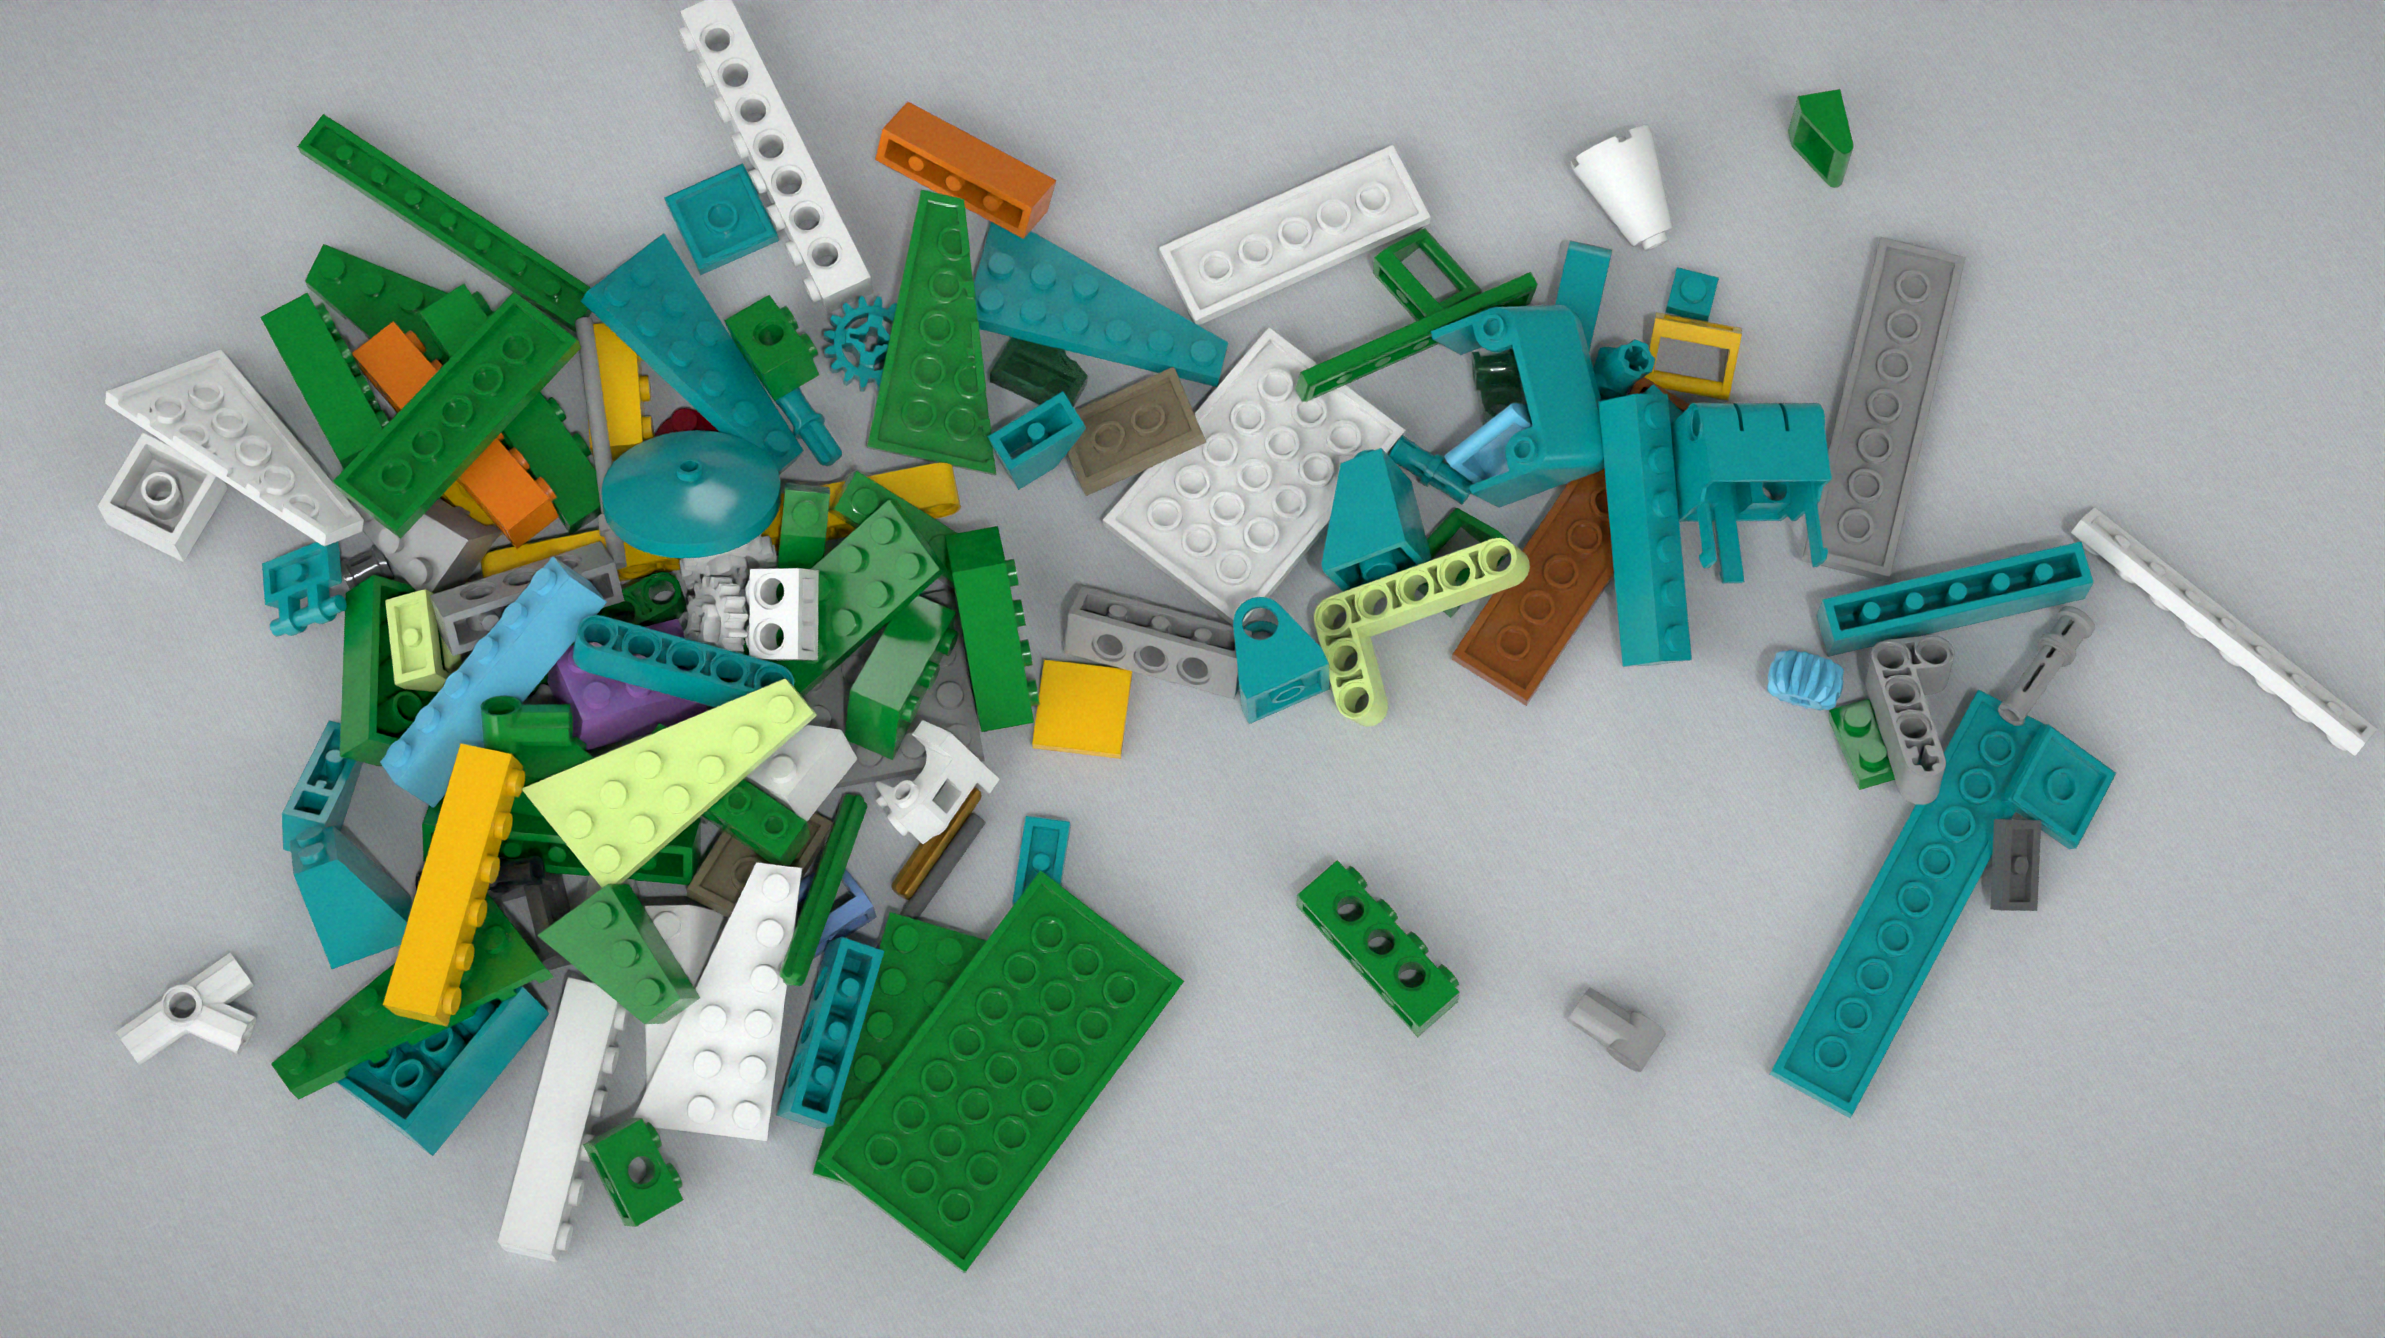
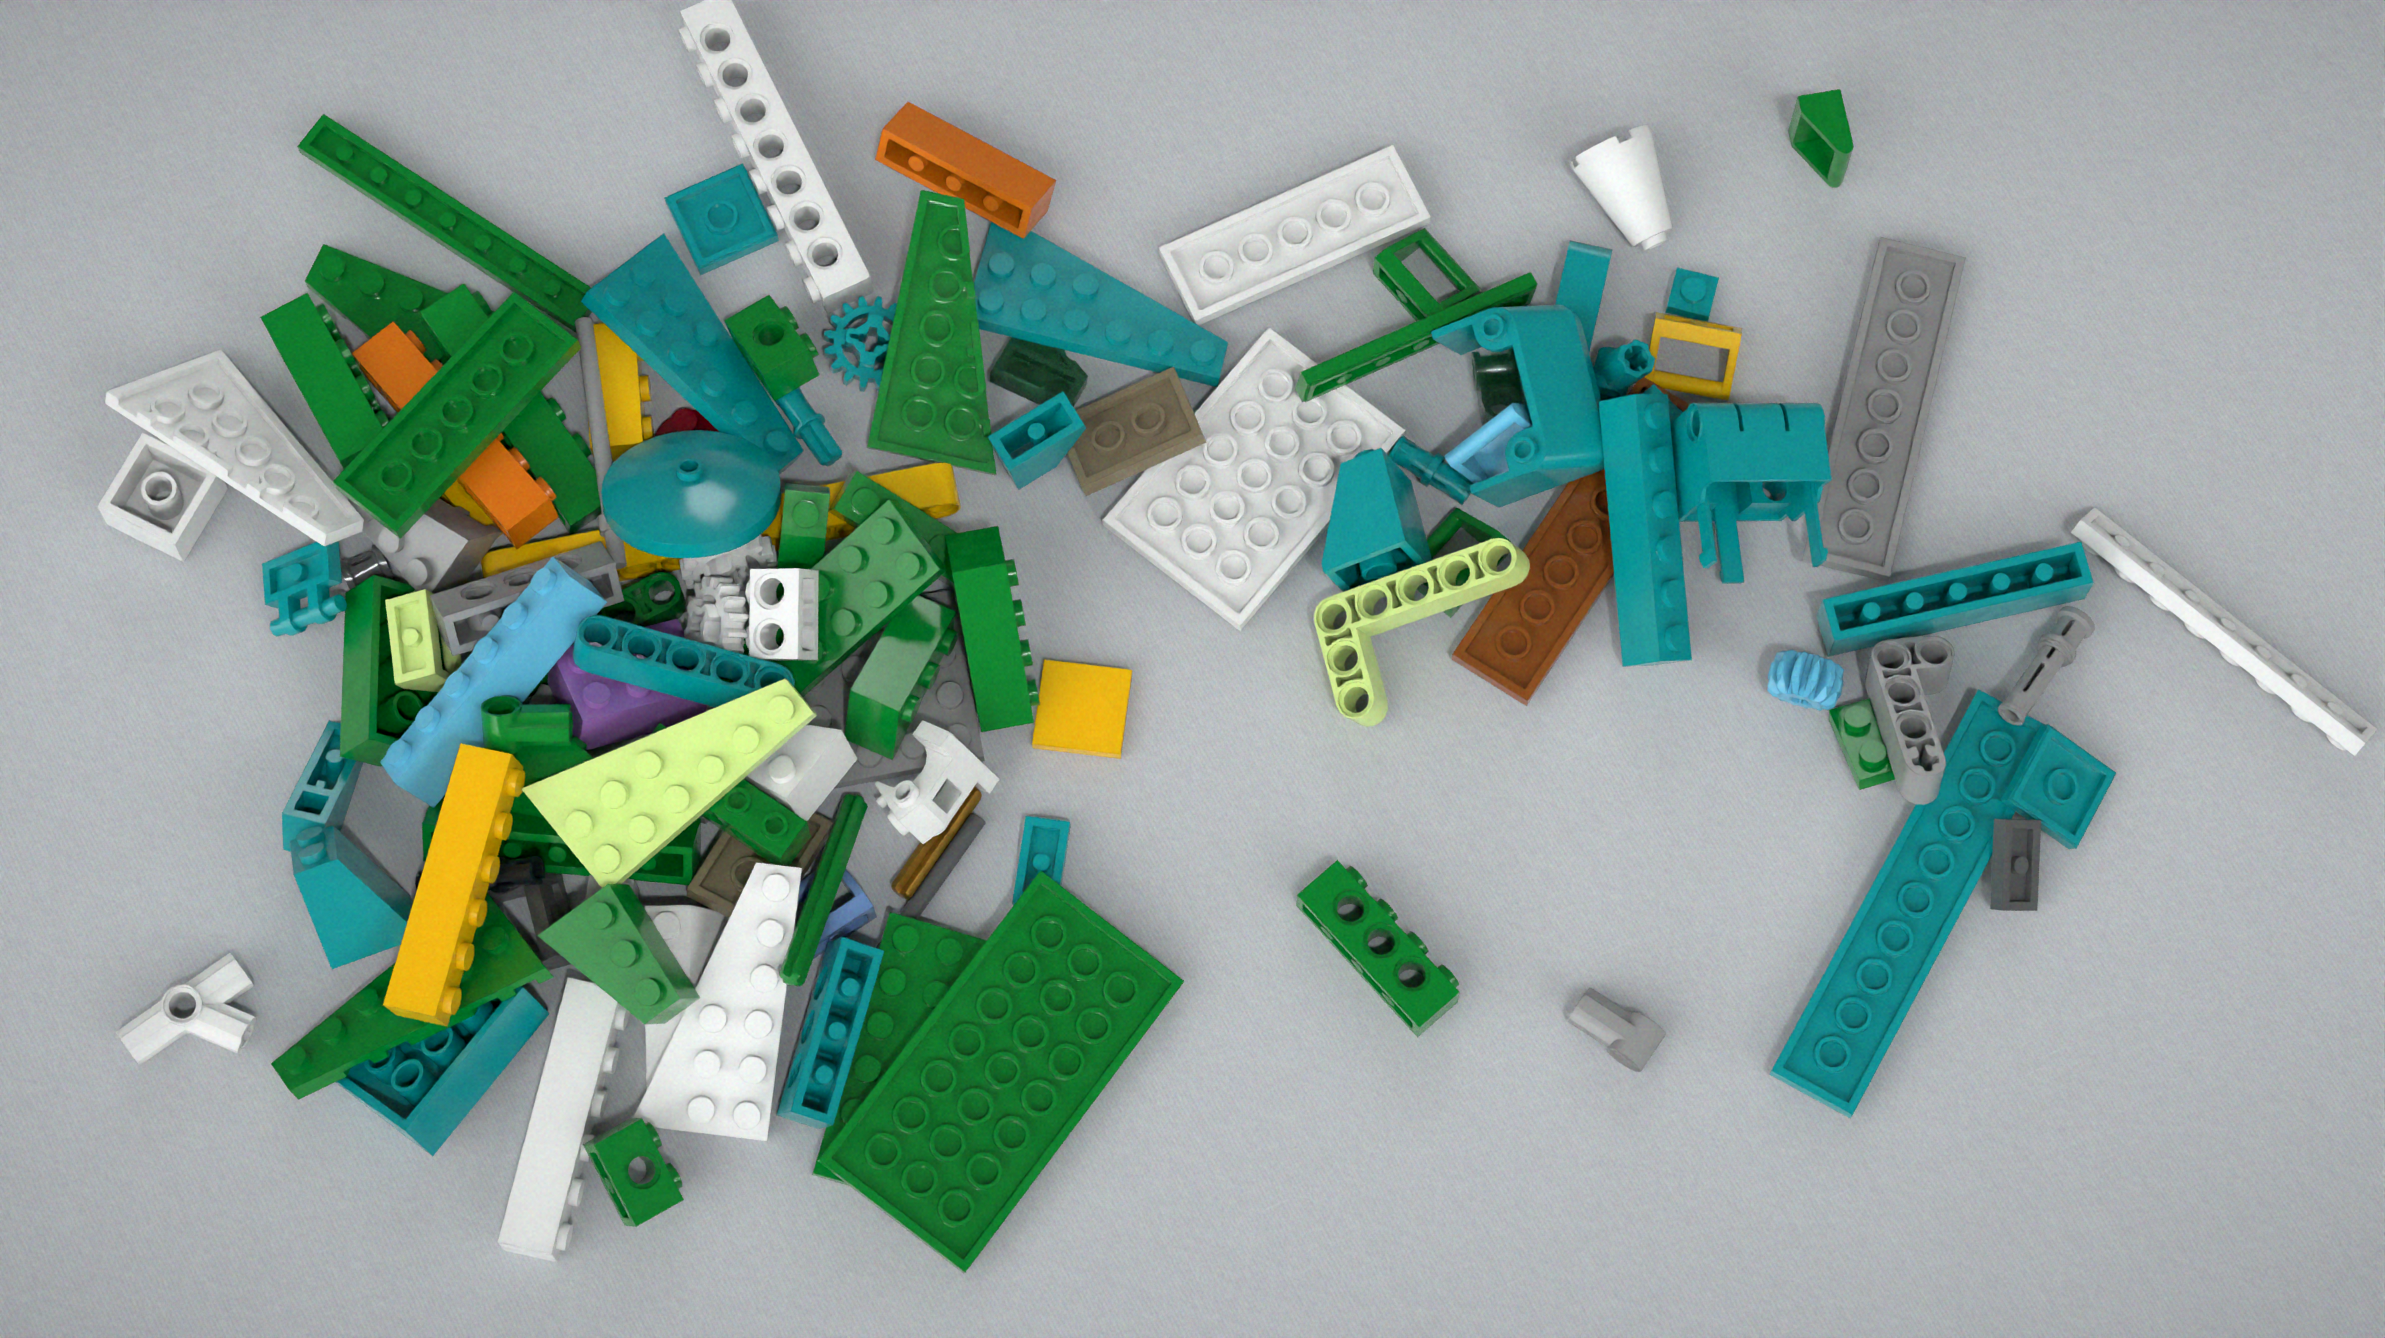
(1153, 641): light grey brick -> none
(1279, 668): teal hose -> none

